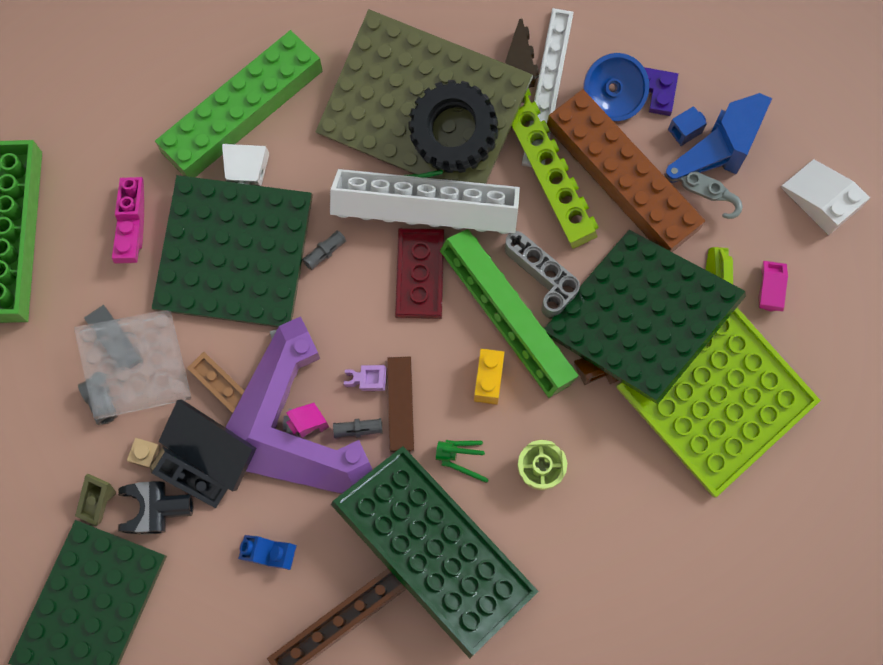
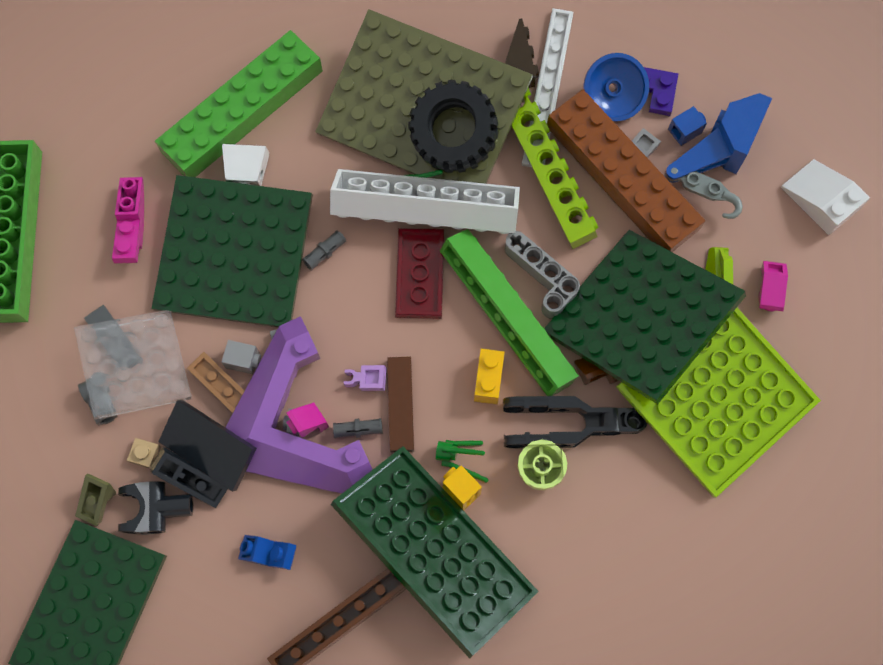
(241, 357): none -> light grey brick
(461, 486): none -> yellow brick
(598, 421): none -> black piece
(646, 142): none -> light grey plate

